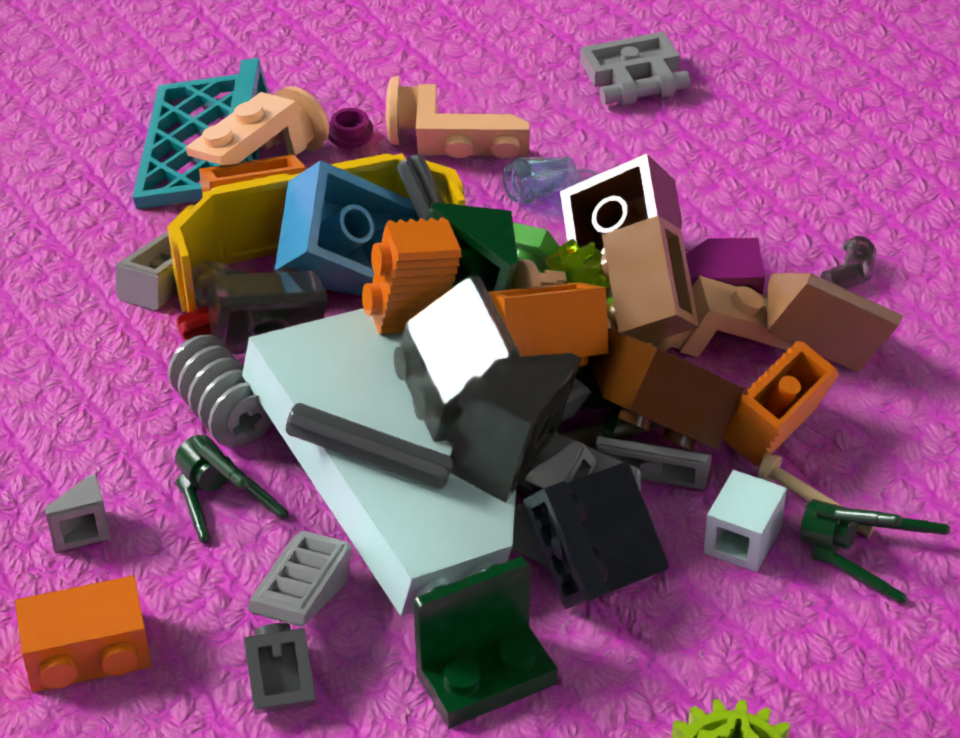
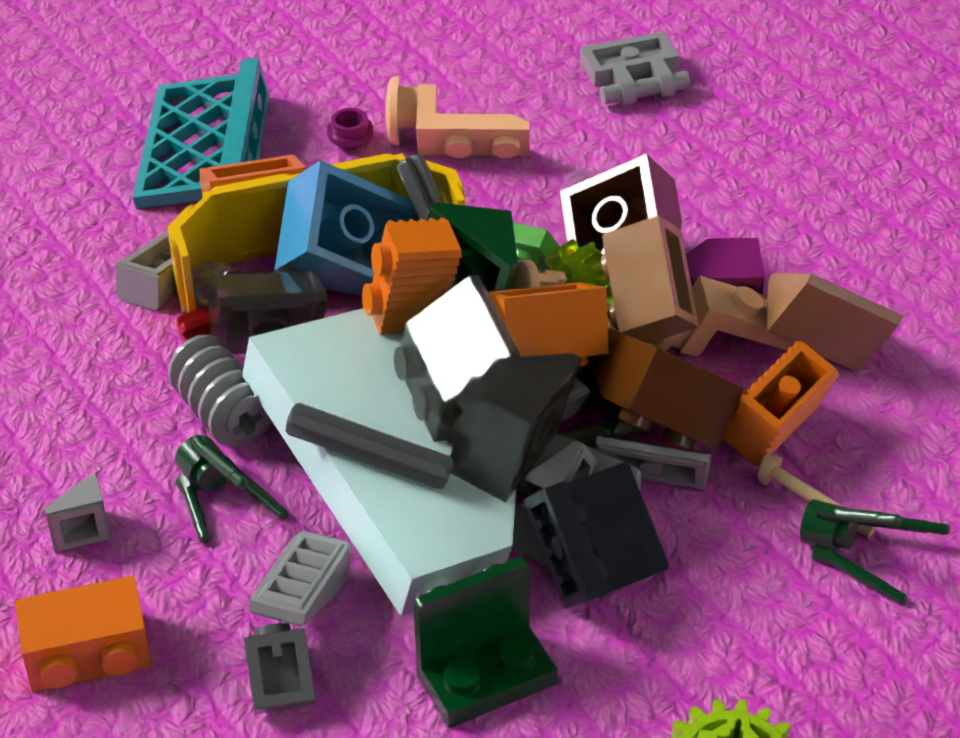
(264, 122): light nougat piece -> none
(535, 177): clear light blue cone -> none
(744, 520): light aqua brick -> none
(857, 265): clear smoke arm -> none

